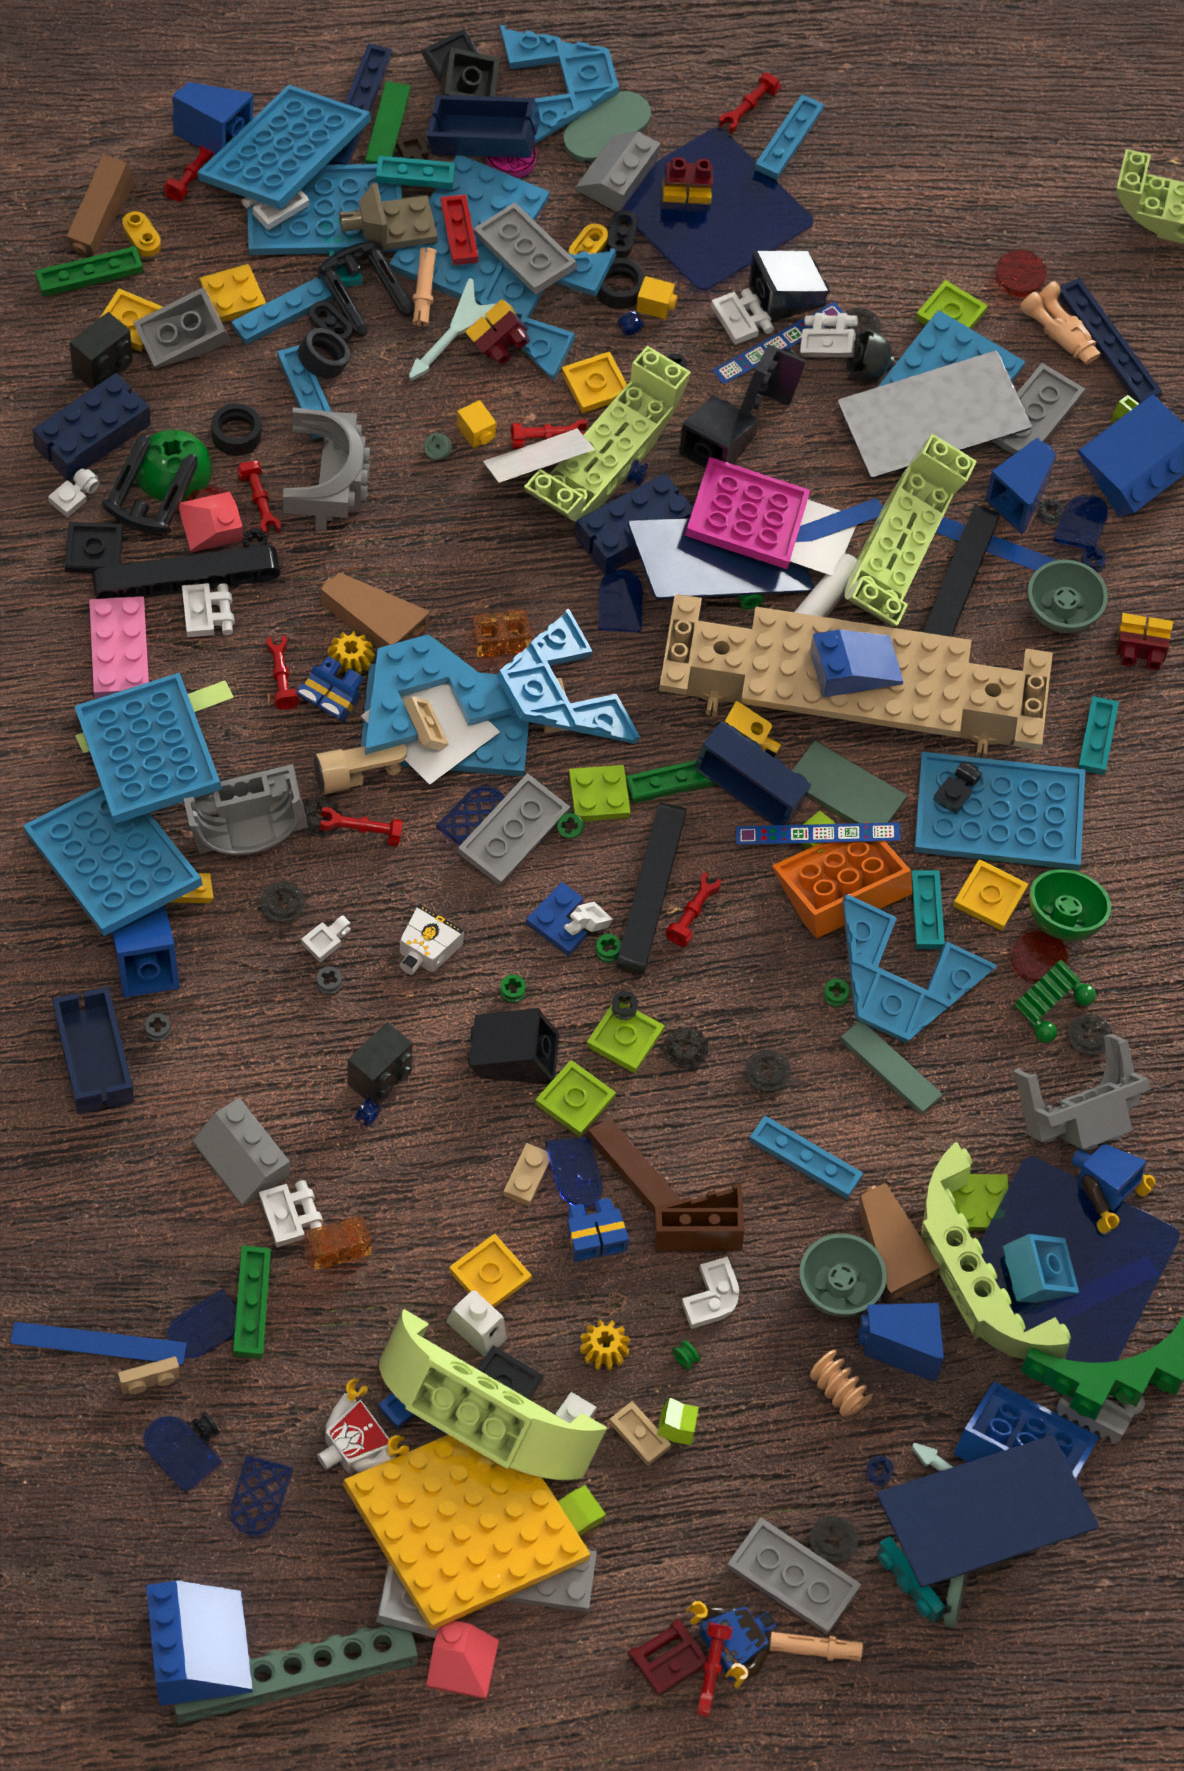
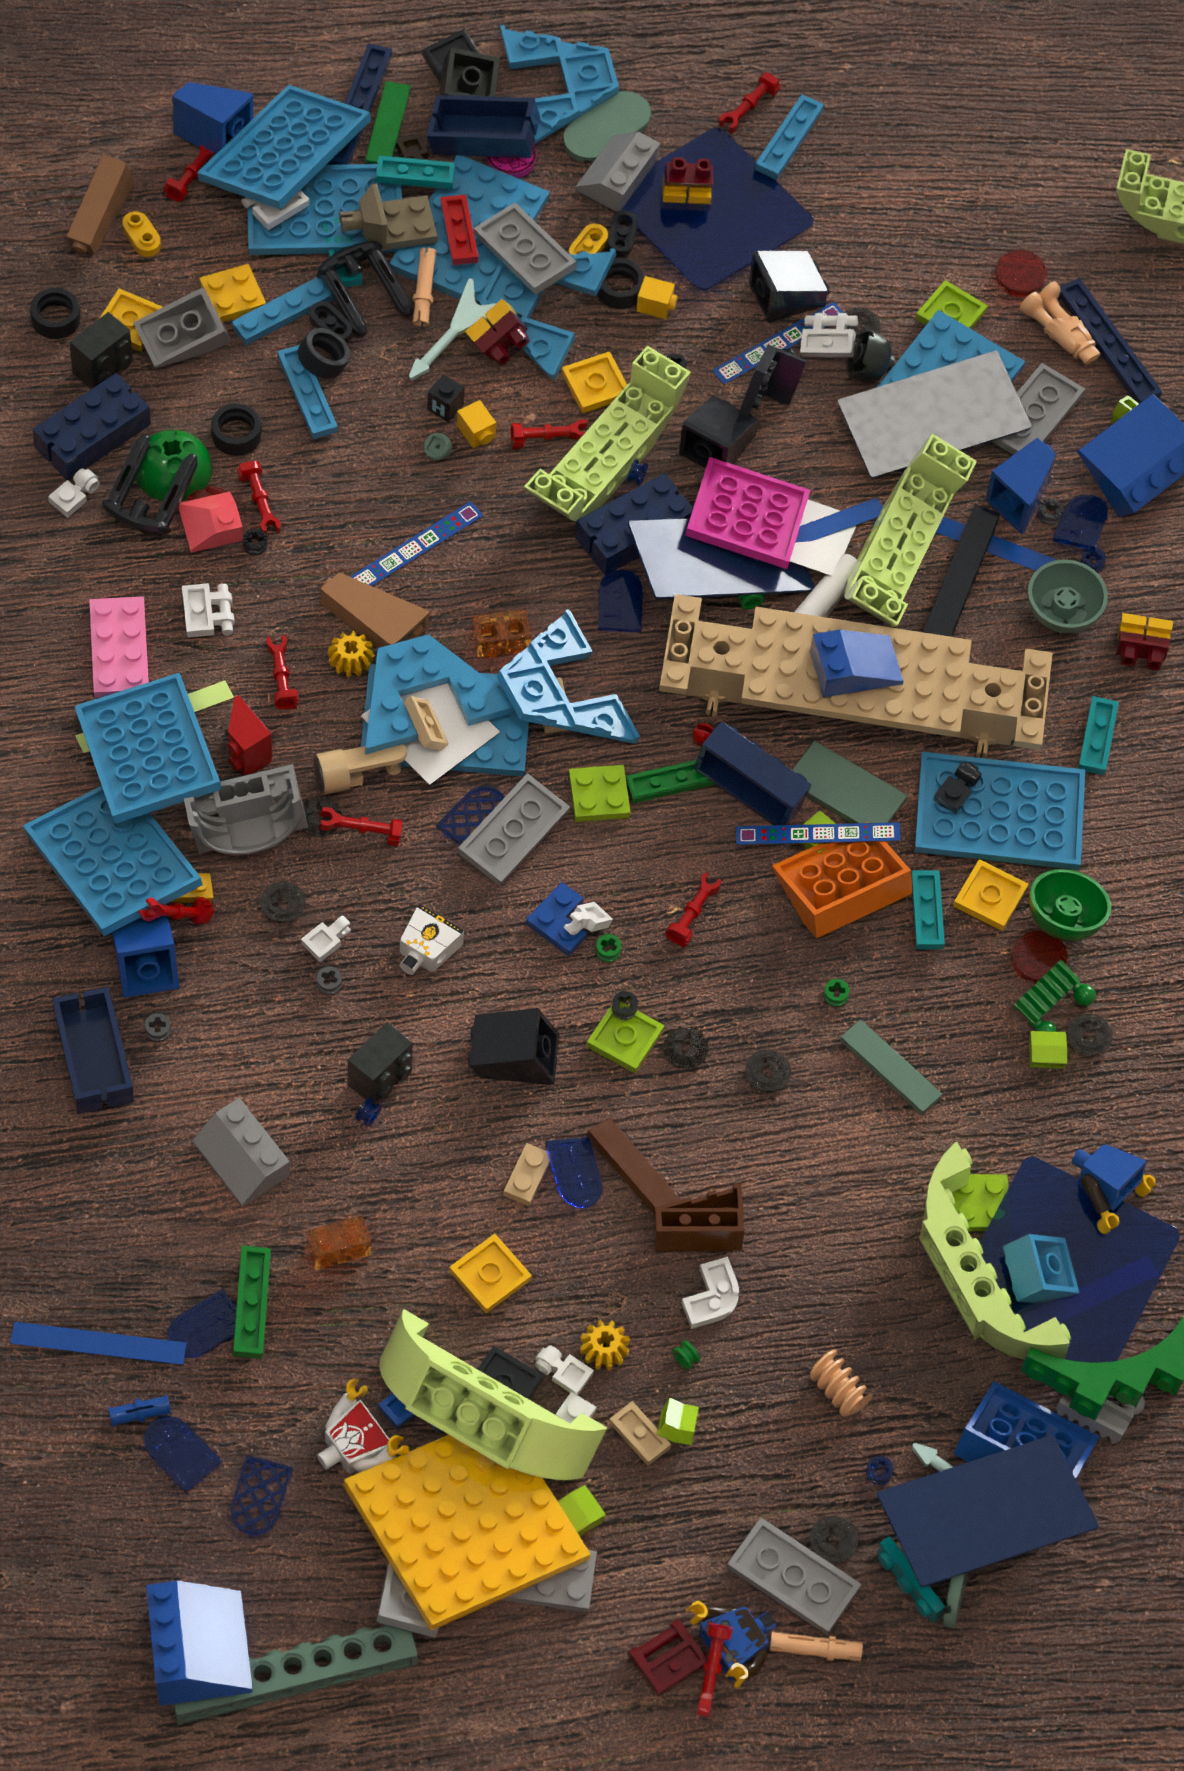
(59, 329): none -> black tyre
(89, 271): green plate -> none
(93, 546): black plate -> none
(139, 1410): none -> blue pin
(152, 1374): tan plate -> none
(170, 574): black beam -> none
(199, 912): none -> red piece
(206, 1426): black bush -> none
(247, 740): none -> red slope
(282, 1215): white plate -> none
(329, 692): blue hips -> none
(341, 473): light grey piece -> none
(418, 544): none -> sticker
(445, 398): none -> black brick
(462, 1660): coral slope -> none
(475, 1321): white torso -> none
(505, 993): green bush -> none
(538, 455): white sticker -> none
(566, 818): green bush -> none
(569, 1375): none -> white plate
(575, 1098): lime plate -> none
(596, 1231): blue hips -> none
(630, 323): clear blue bush -> none
(651, 888): black beam -> none
(701, 733): none -> red hinge
(735, 318): white plate -> none
(752, 727): yellow torso -> none
(806, 1157): dark azure plate -> none
(848, 1264): sand green piece -> none
(893, 1002): dark azure wing -> none
(895, 1238): medium nougat slope -> none
(904, 1337): blue slope -> none
(1047, 1049): none -> lime piece
(1092, 1114): light grey piece -> none

